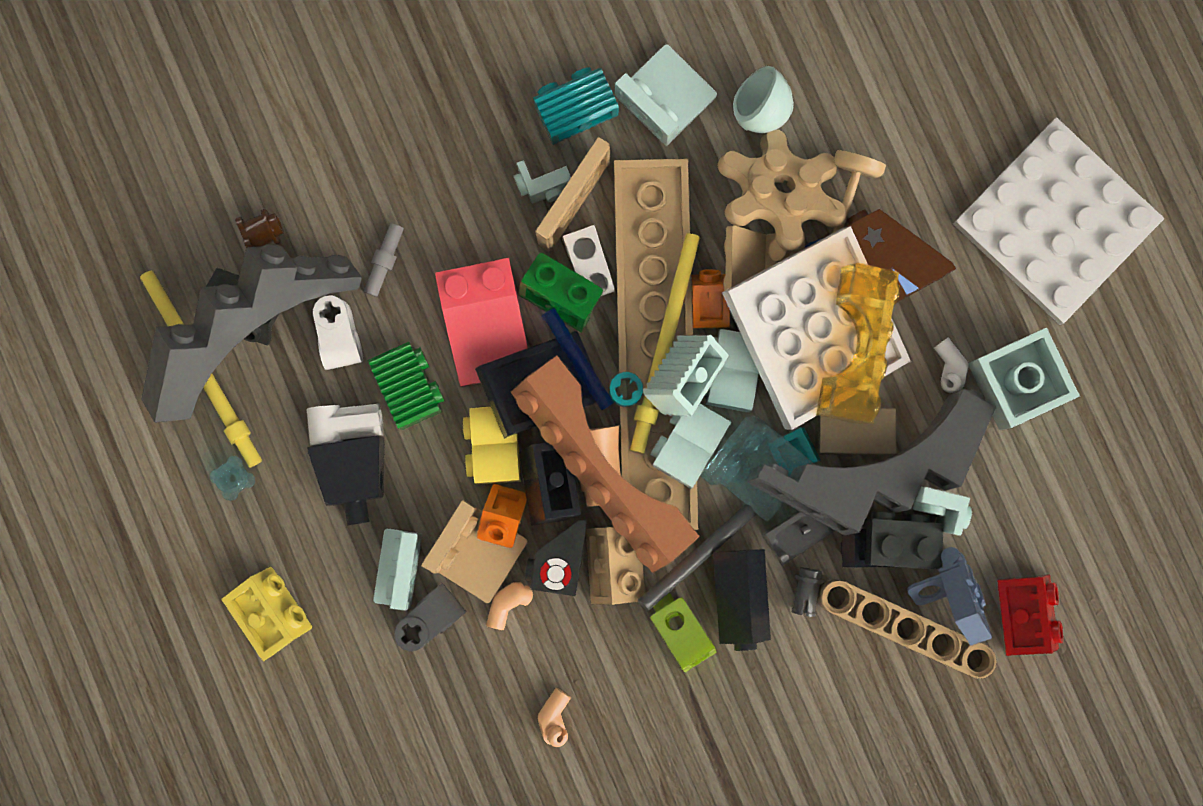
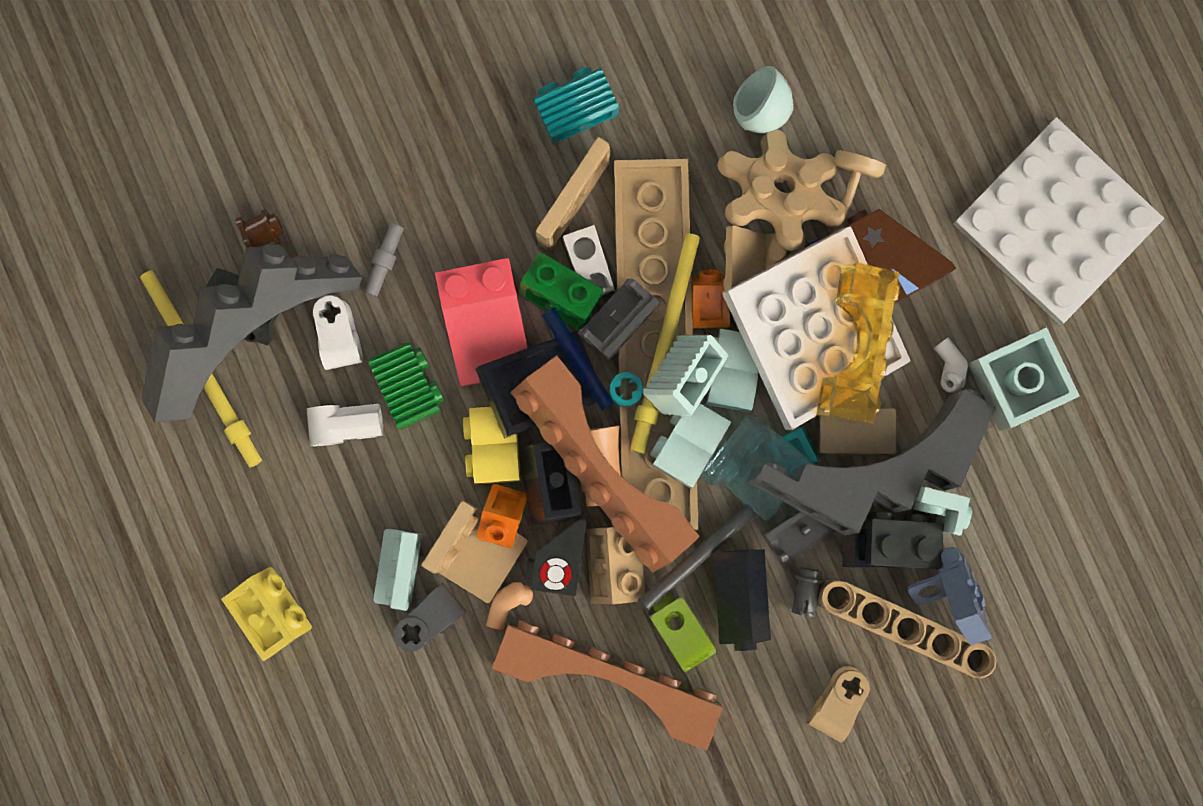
(233, 467): clear light blue plate -> none
(350, 474): black torso -> none
(532, 656): none -> nougat arch
(543, 187): light aqua bracket -> none
(551, 721): light nougat arm -> none
(619, 318): none -> dark grey hinge
(665, 94): light aqua bracket -> none
(837, 710): none -> tan piece
(1030, 615): red bracket -> none

